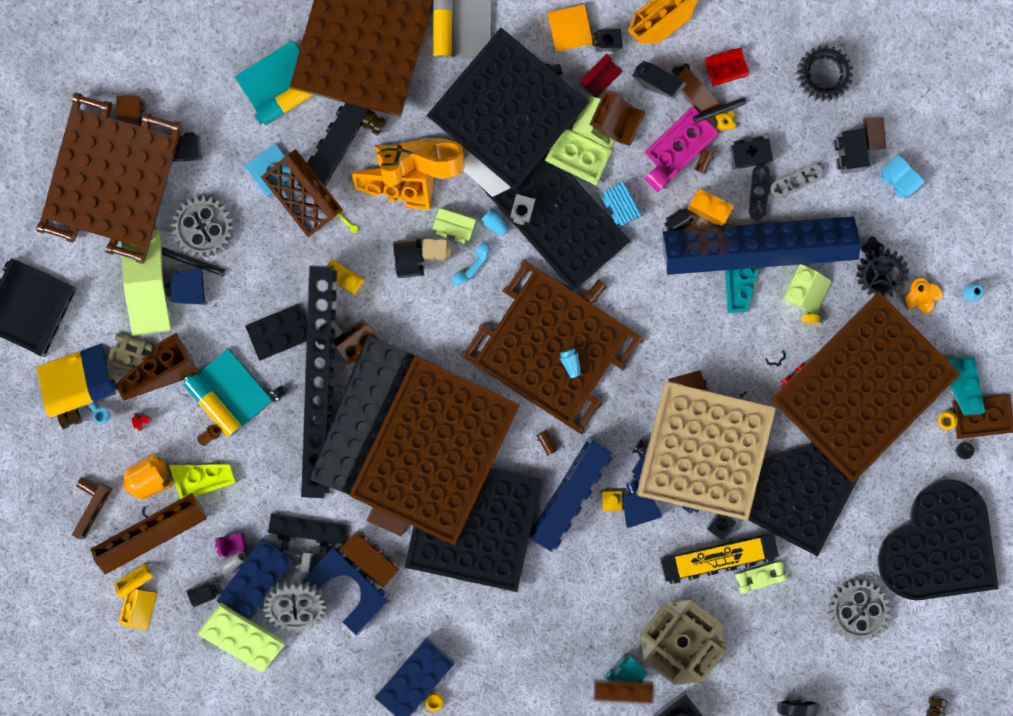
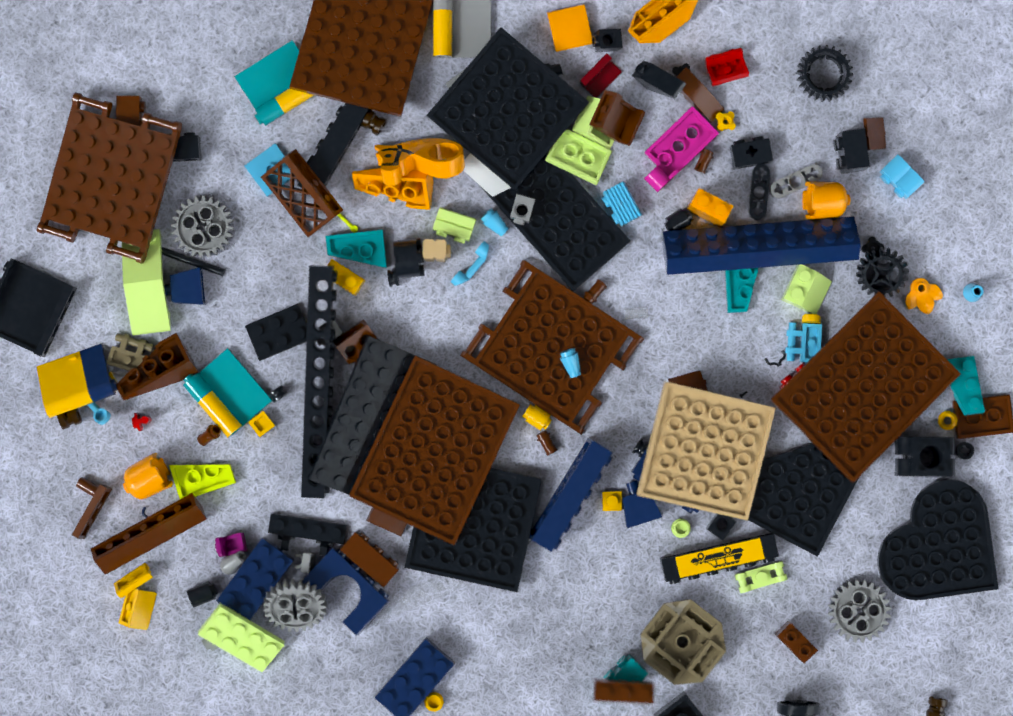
(261, 424): none -> yellow plate
(360, 247): none -> teal wing
(392, 278): none -> black bush
(537, 417): none -> yellow brick
(680, 528): none -> yellowish green plate
(719, 110): black bar -> none
(796, 642): none -> reddish brown brick
(810, 341): none -> medium azure plate
(825, 200): none -> light orange cylinder
(911, 448): none -> black piece

